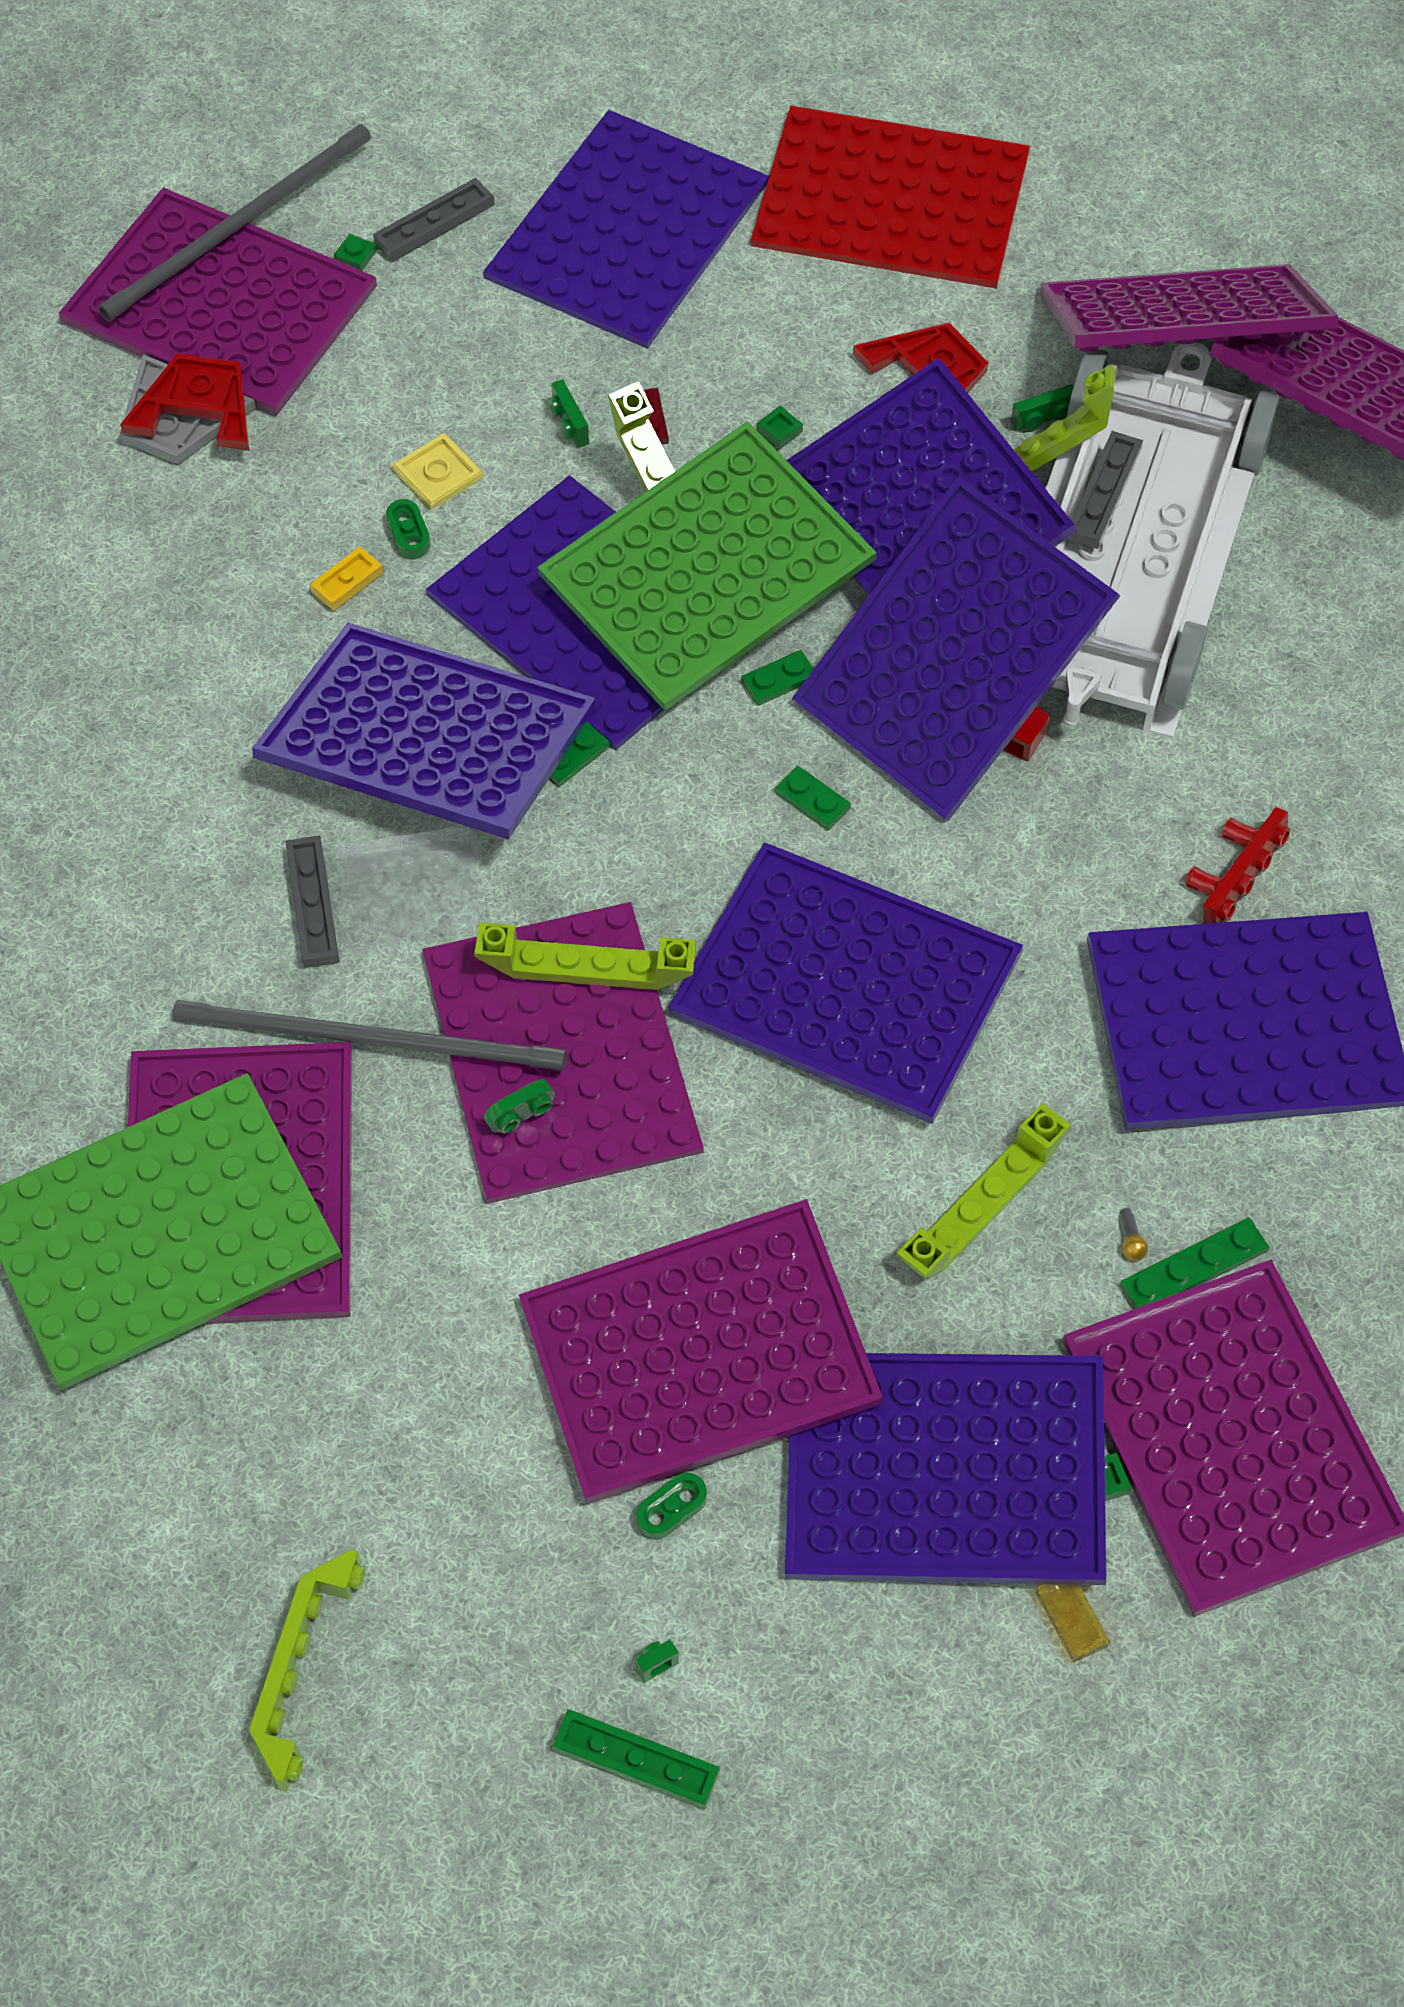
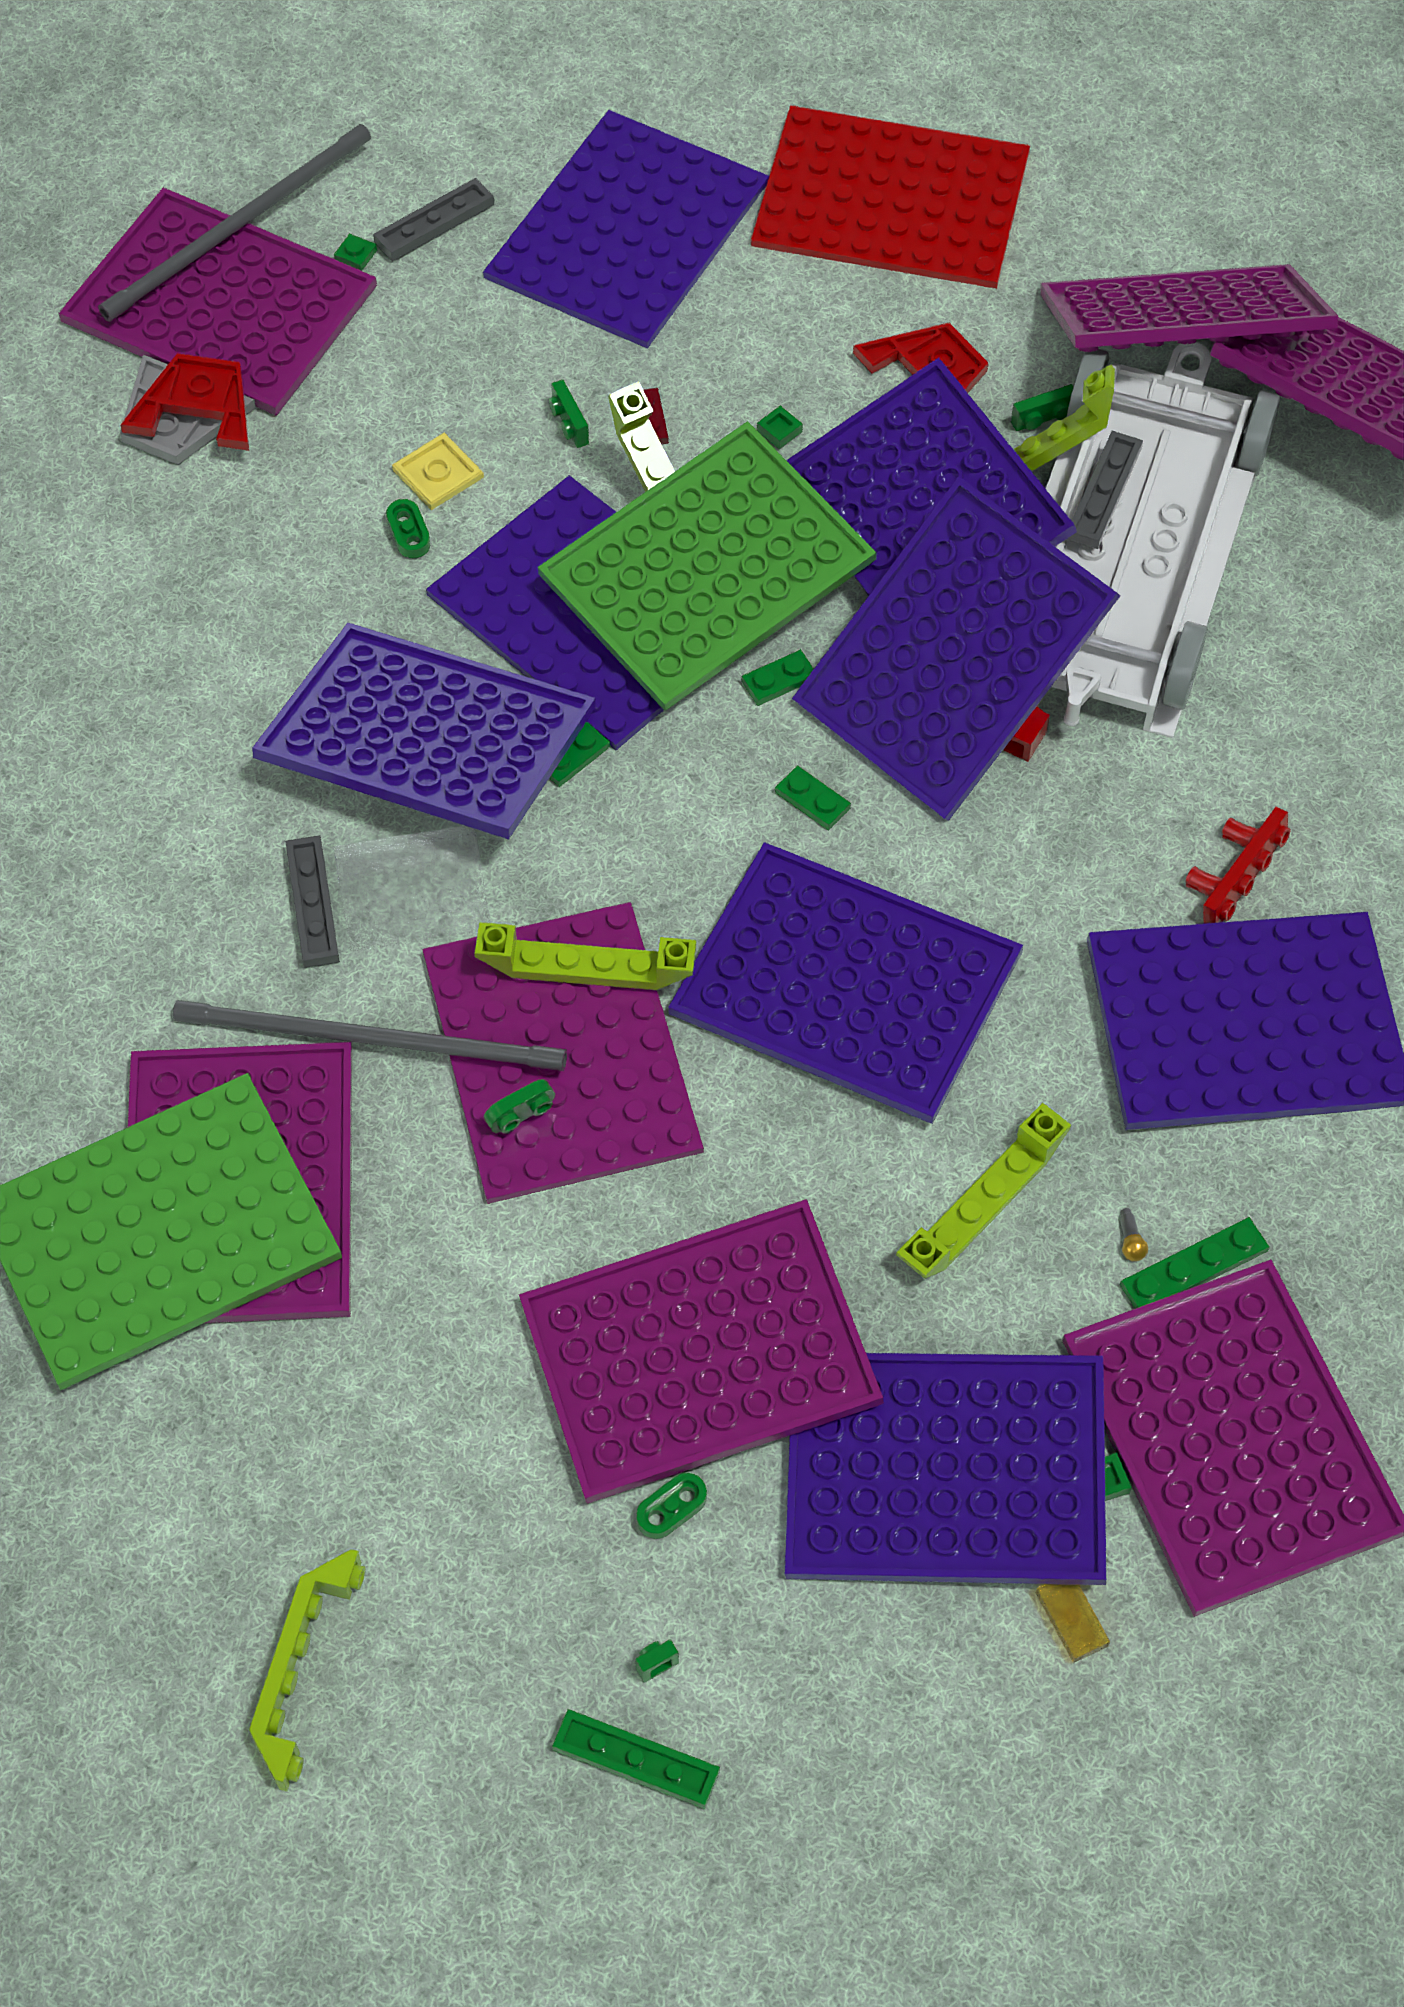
(346, 578): yellow plate -> none

